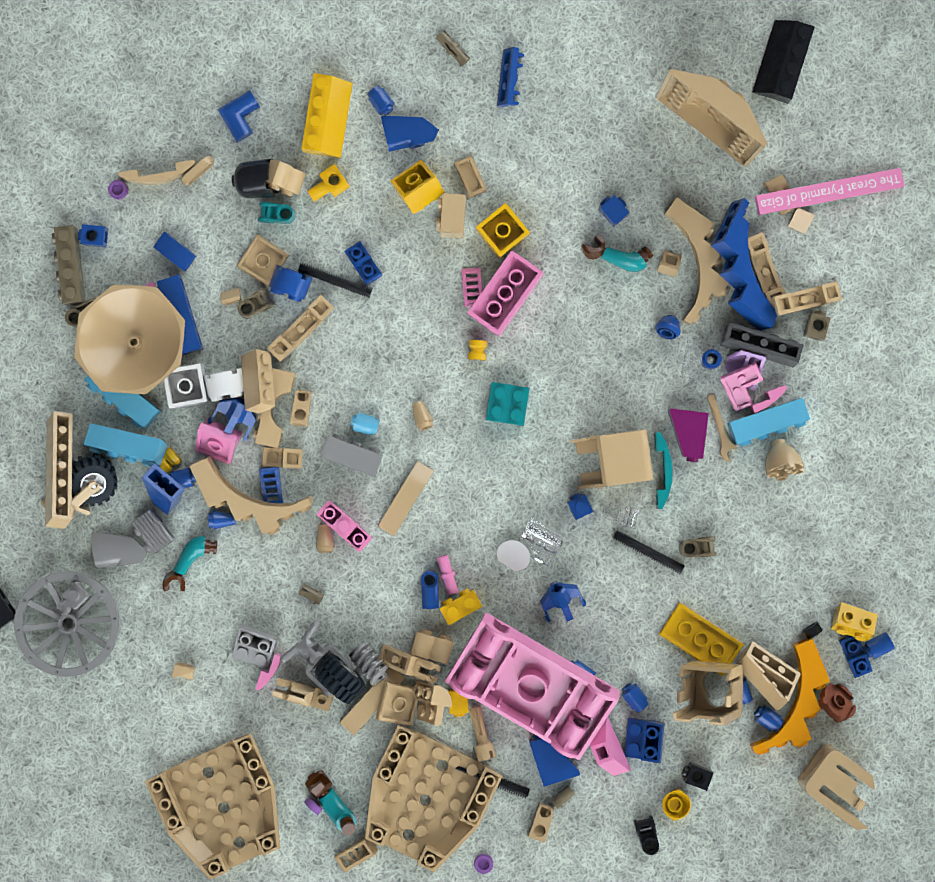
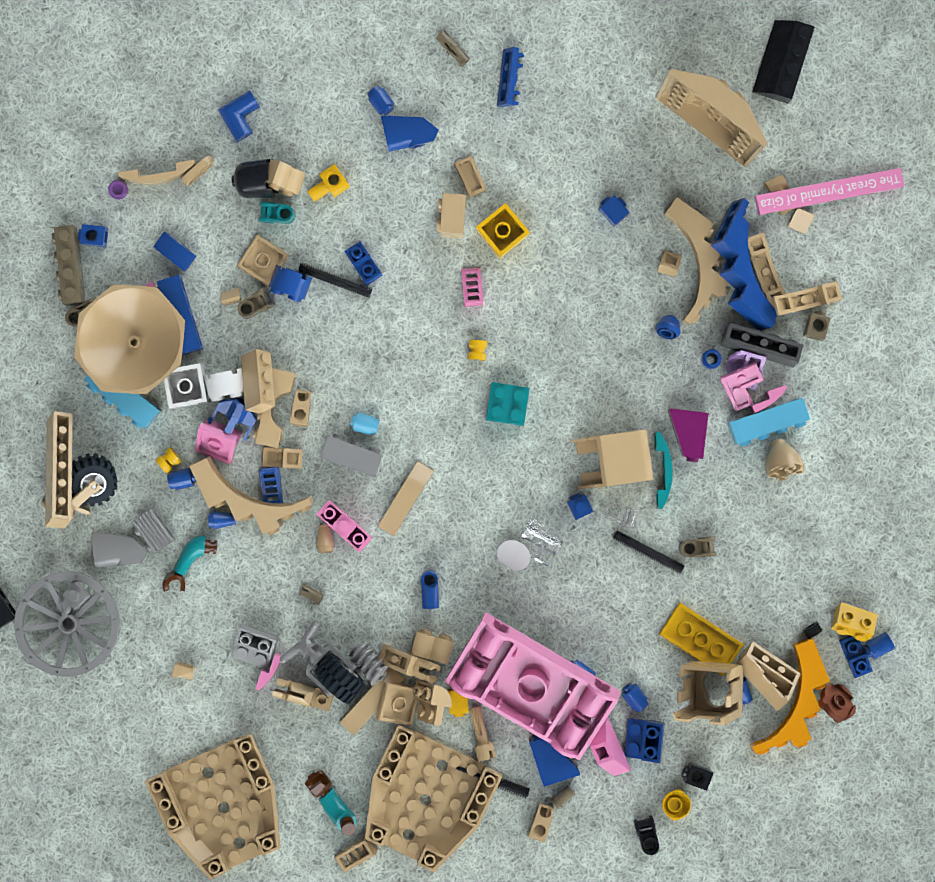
(125, 444): medium azure brick -> none
(162, 489): blue slope -> none
(301, 328): tan slope -> none
(313, 805): medium lavender tile -> none
(326, 116): yellow slope -> none
(417, 186): yellow brick -> none
(422, 417): tan cone -> none
(447, 575): bright pink pin -> none
(461, 606): yellow brick -> none
(483, 863): medium lavender tile -> none
(505, 293): bright pink slope -> none
(559, 596): blue piece -> none
(628, 261): piece -> none
(726, 443): tan piece -> none
(768, 718): blue brick -> none
(823, 771): tan piece -> none

